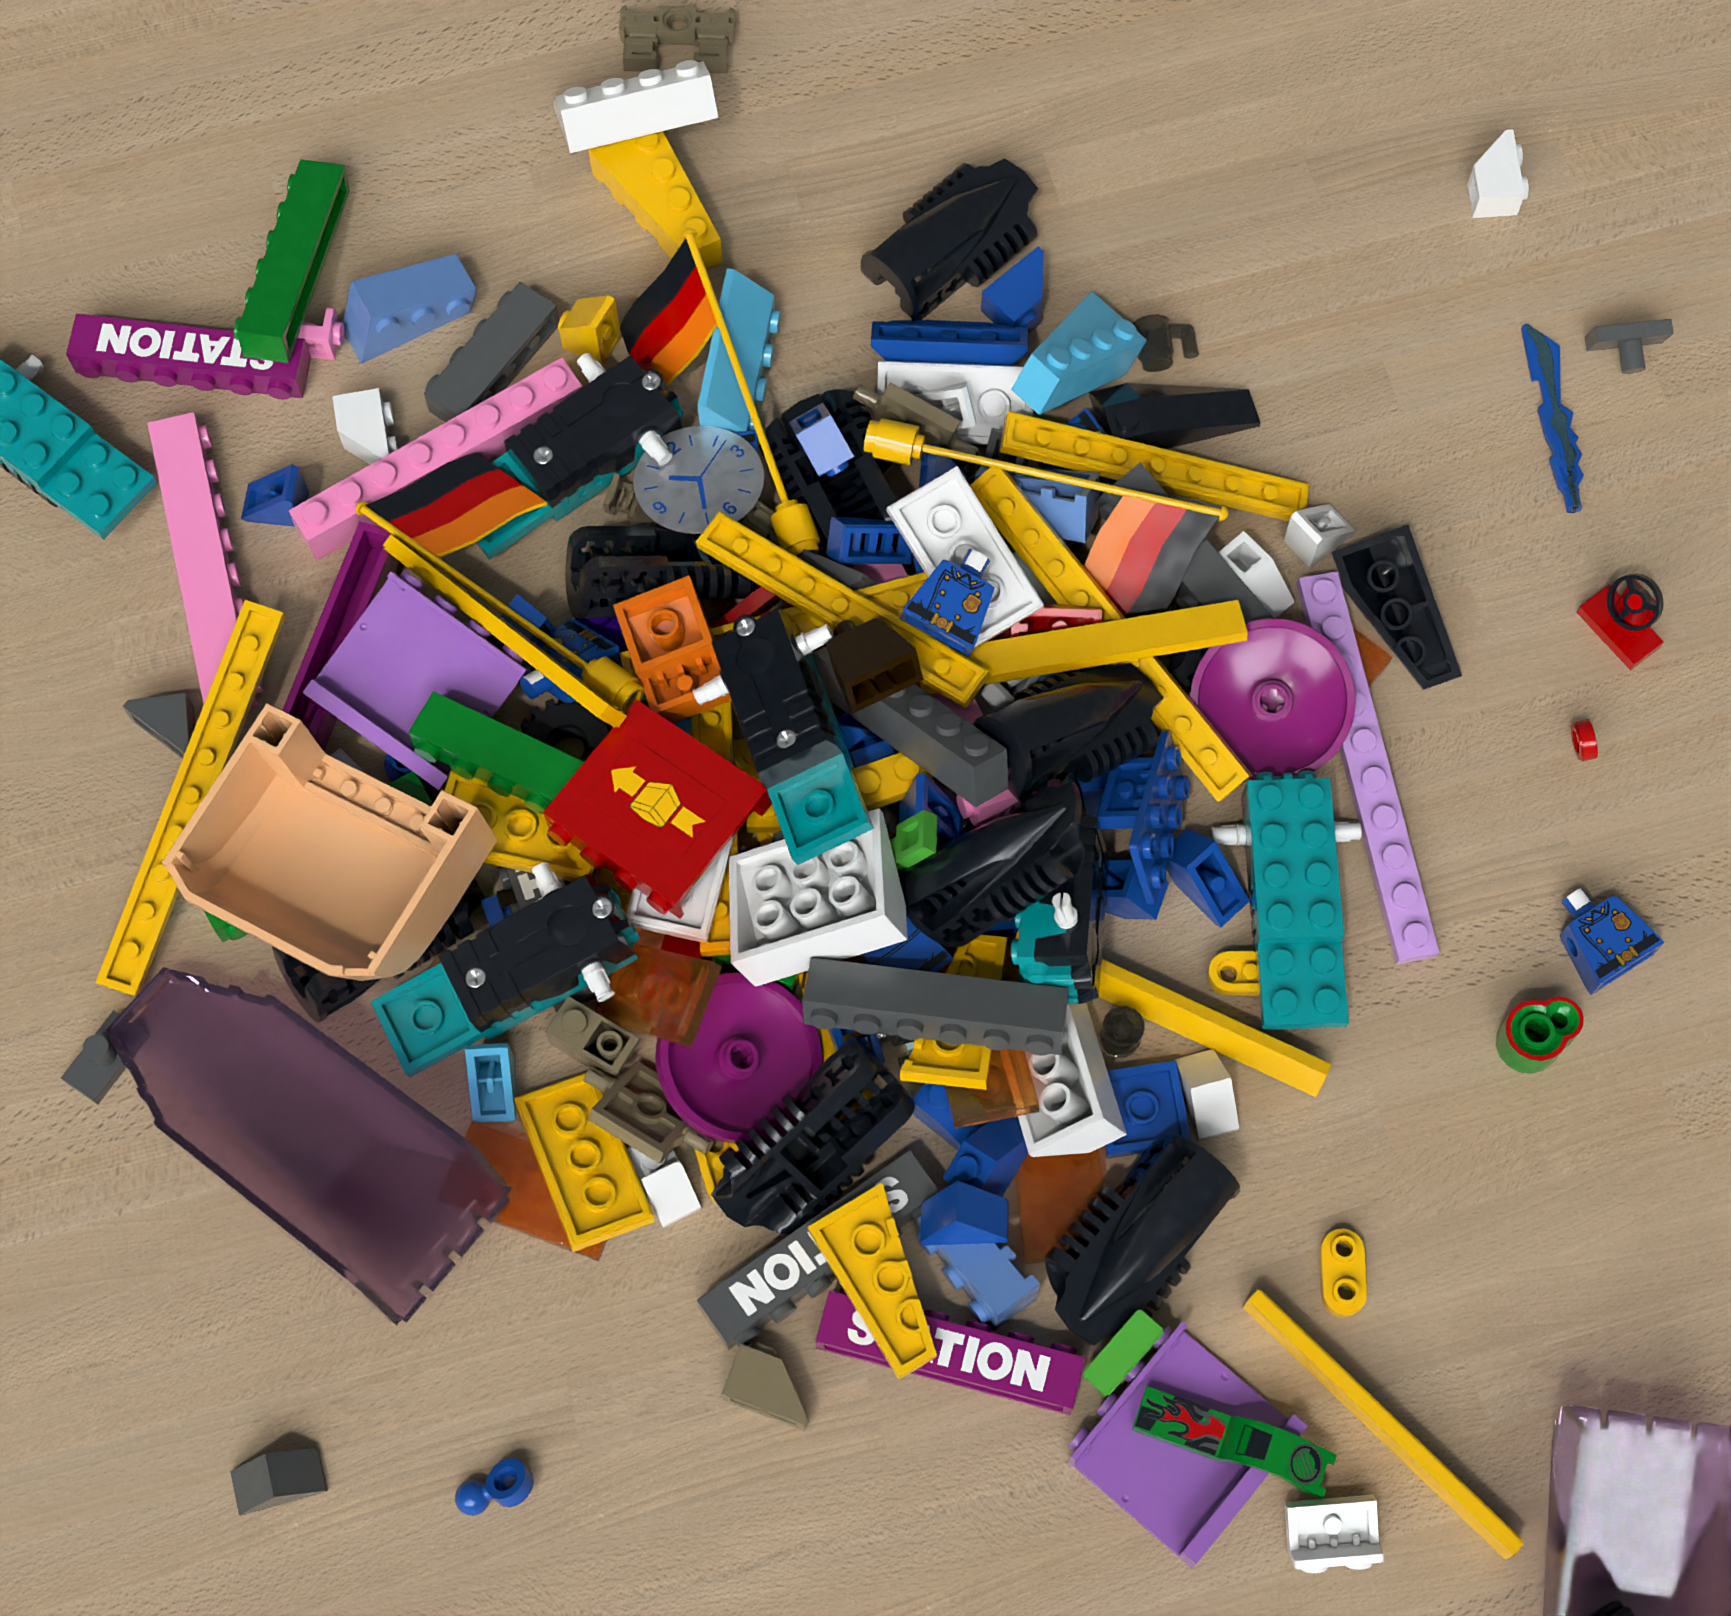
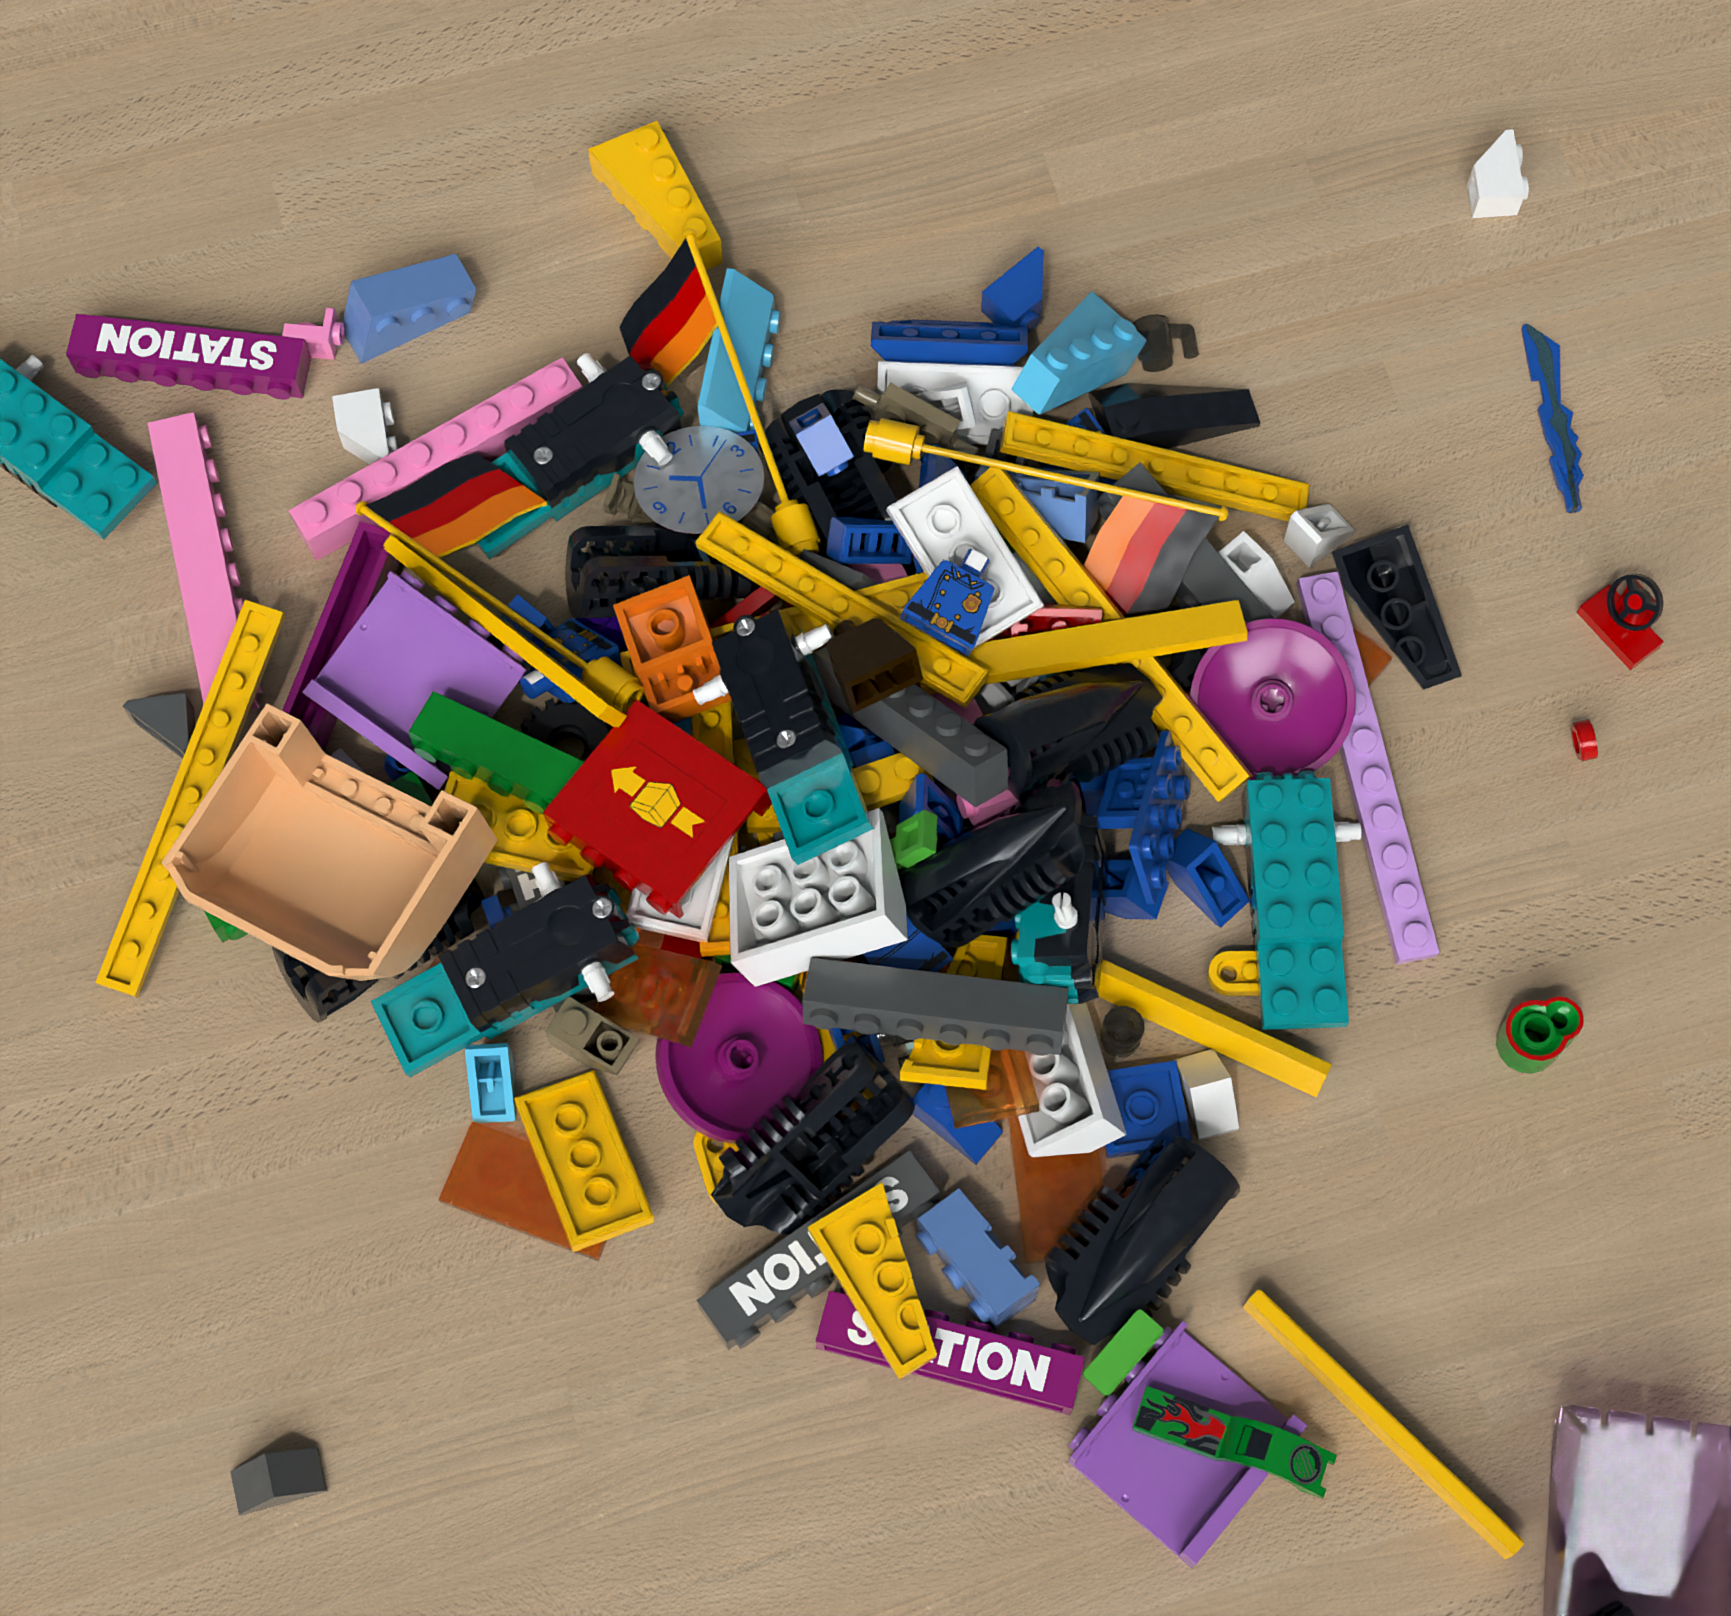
(96, 1065): dark grey tile -> none
(273, 495): blue slope -> none
(292, 261): green brick -> none
(308, 1136): clear purple windscreen -> none
(494, 353): dark grey brick -> none
(507, 1484): blue plate -> none
(591, 327): yellow slope -> none
(636, 105): white slope -> none
(640, 1113): dark tan plate -> none
(645, 26): dark tan piece -> none
(665, 1186): white slope -> none
(764, 1386): dark tan slope -> none
(964, 1217): blue slope -> none
(969, 221): black connector -> none
(990, 1157): blue slope -> none
(1333, 1533): white bracket -> none
(1342, 1271): yellow plate -> none
(1605, 939): blue torso -> none
(1629, 340): dark grey tile -> none

